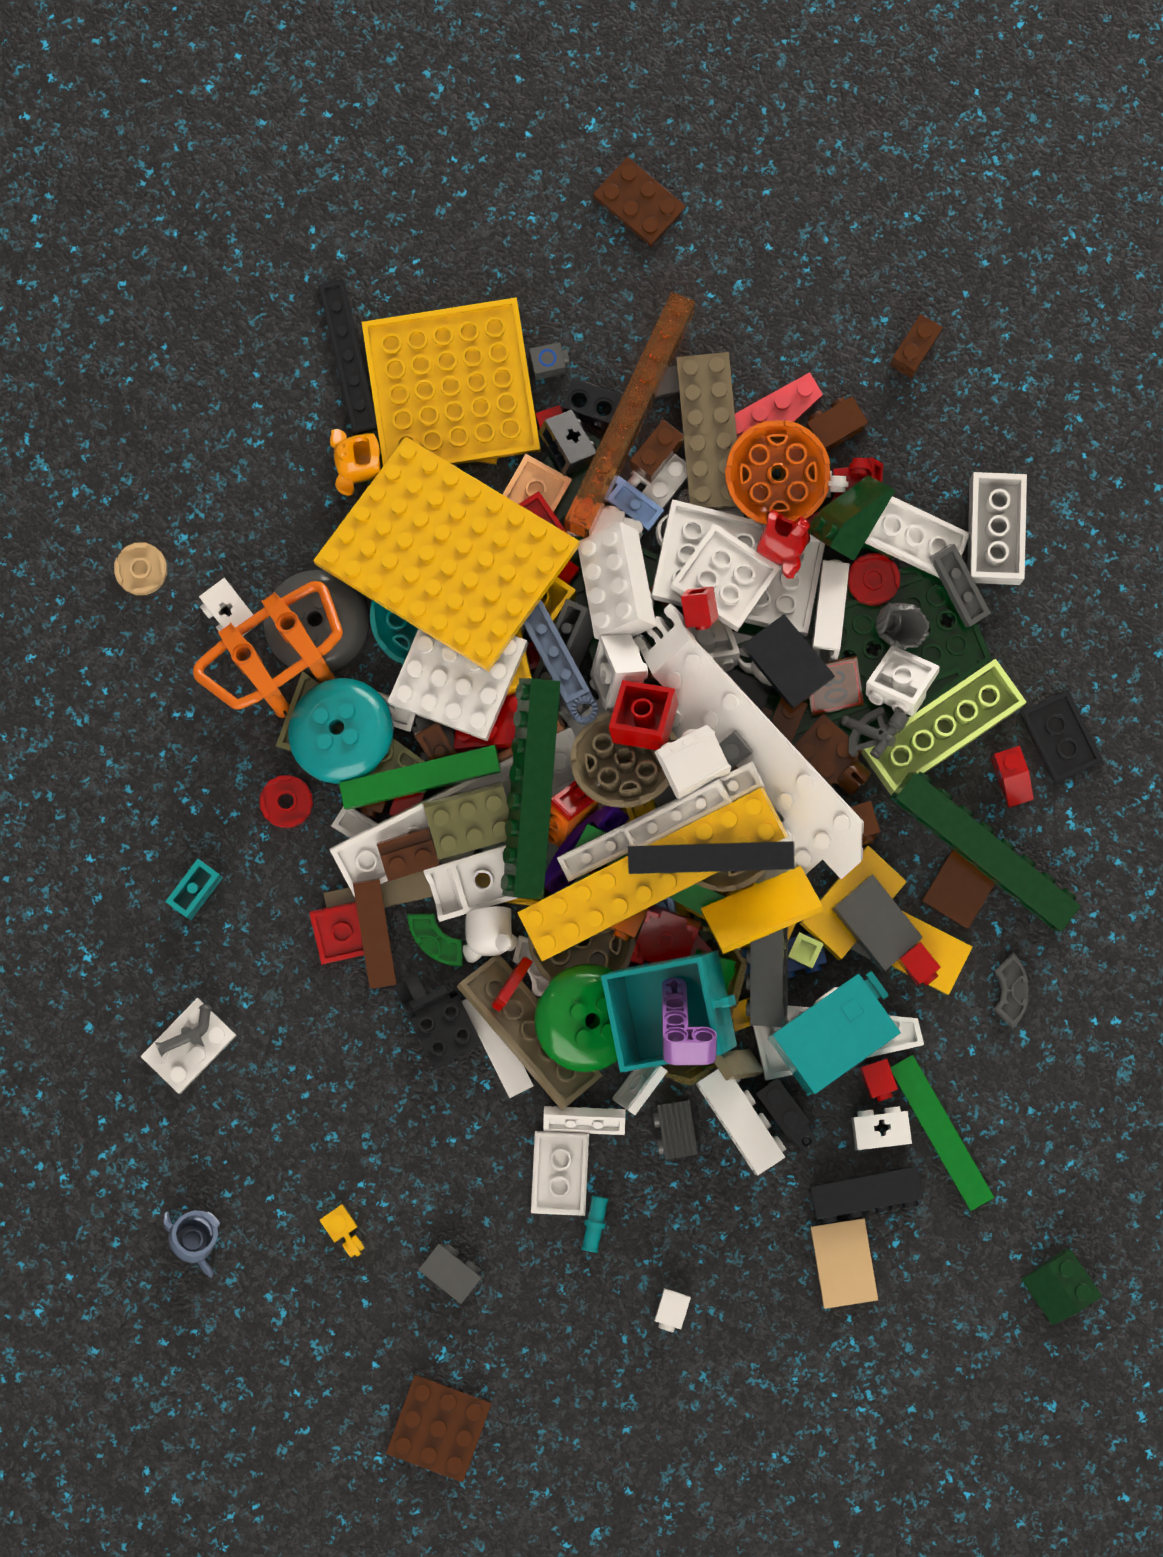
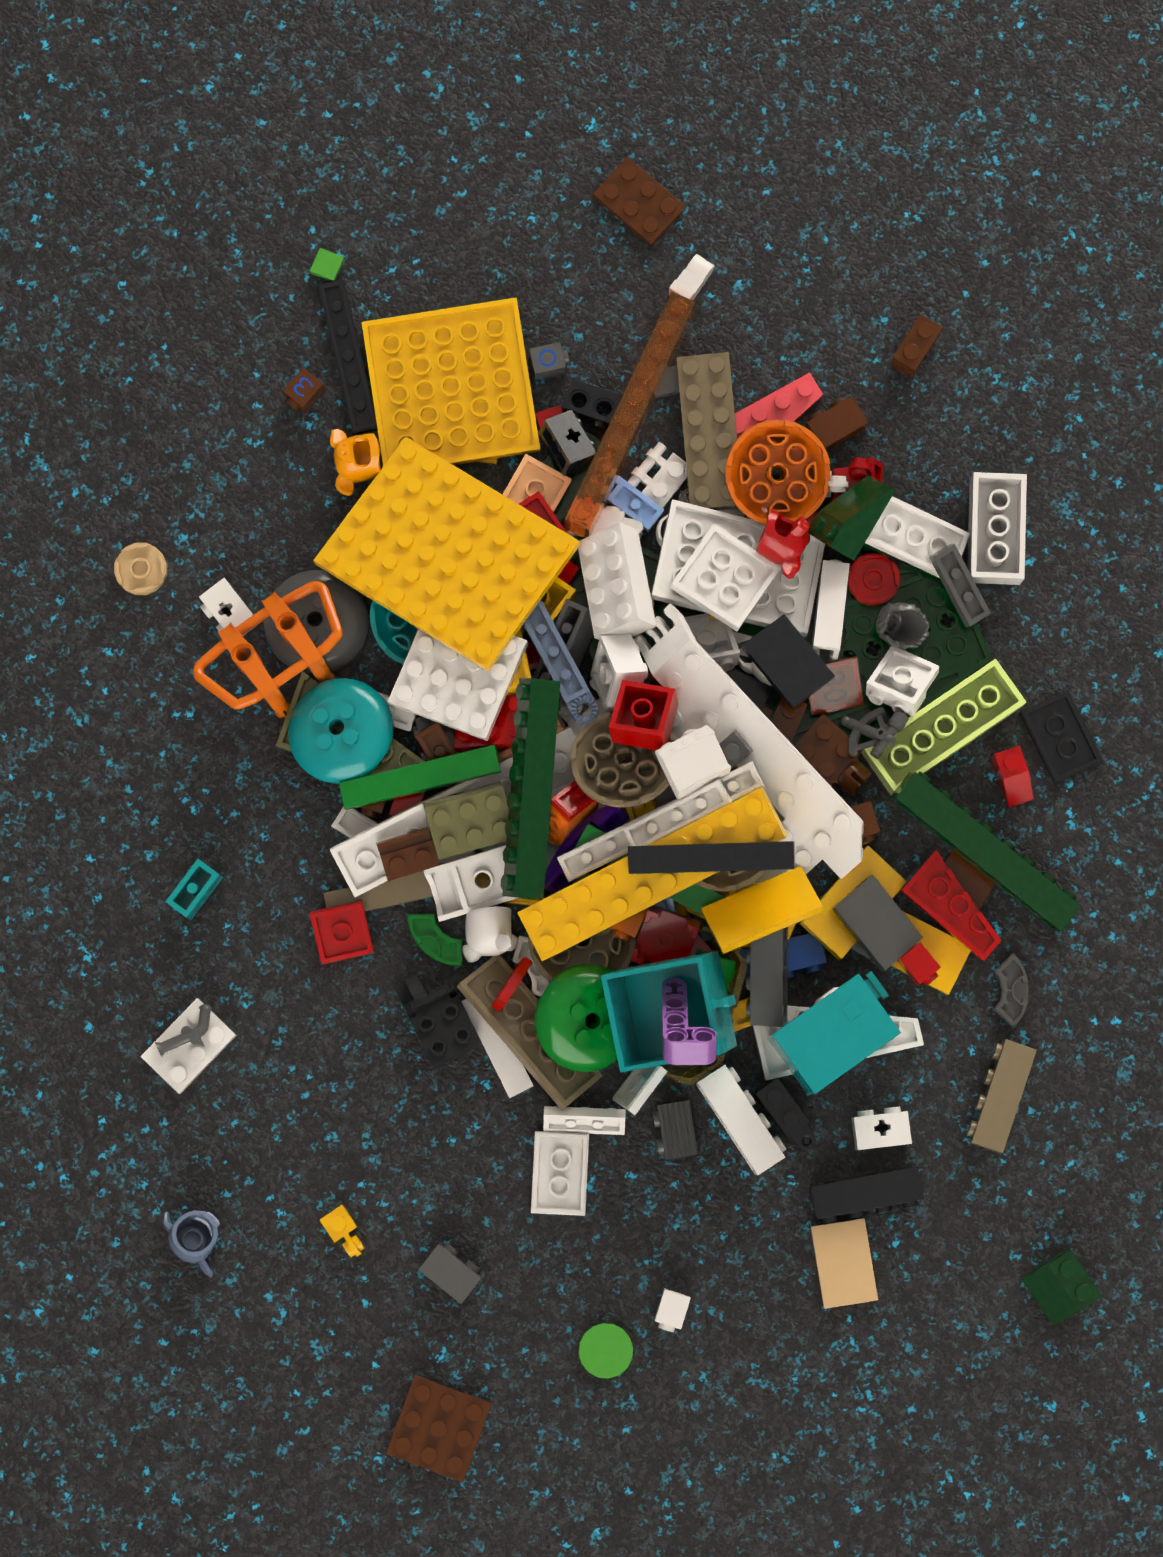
(275, 790): red tile -> none
(303, 391): none -> reddish brown brick
(327, 265): none -> bright green tile
(374, 933): reddish brown tile -> none
(594, 1224): teal pin -> none
(605, 1350): none -> bright green tile
(656, 451): reddish brown brick -> none
(692, 278): none -> white leg
(699, 607): red brick -> none
(738, 1064): dark tan tile -> none
(805, 950): yellowish green plate -> none
(879, 1080): red brick -> none
(941, 1133): green tile -> none
(945, 900): none -> red wing
(1002, 1095): none -> dark tan brick

